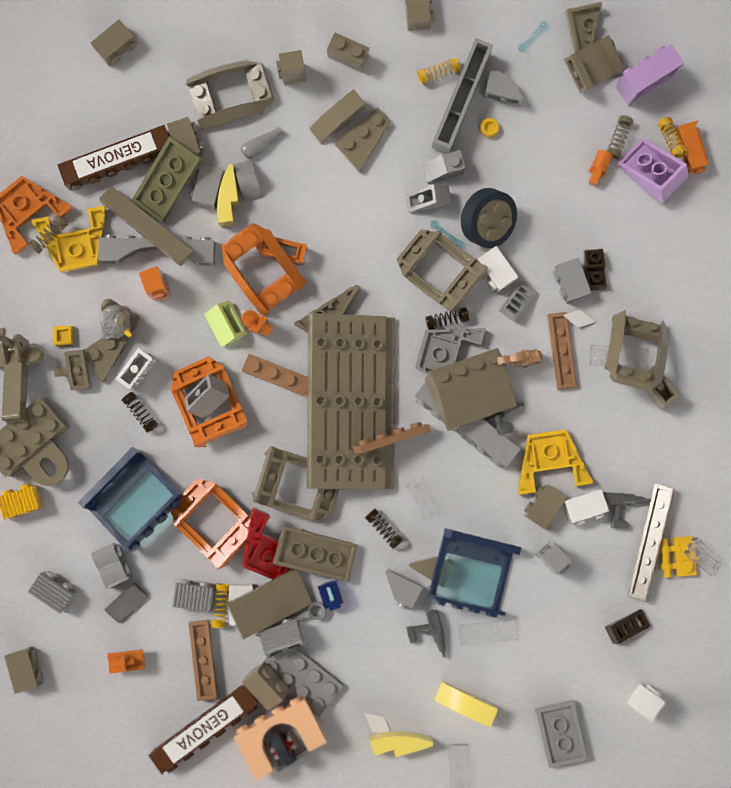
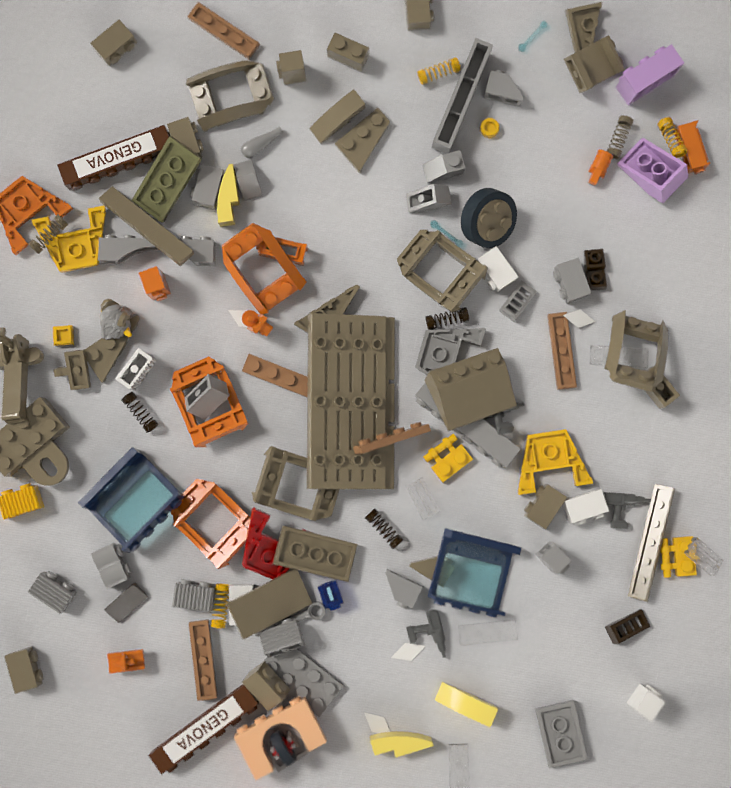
(223, 30): none -> medium nougat tile
(225, 323): yellowish green brick -> none
(408, 651): none -> white sticker
(450, 463): none -> yellow plate
(521, 359): medium nougat animal -> none

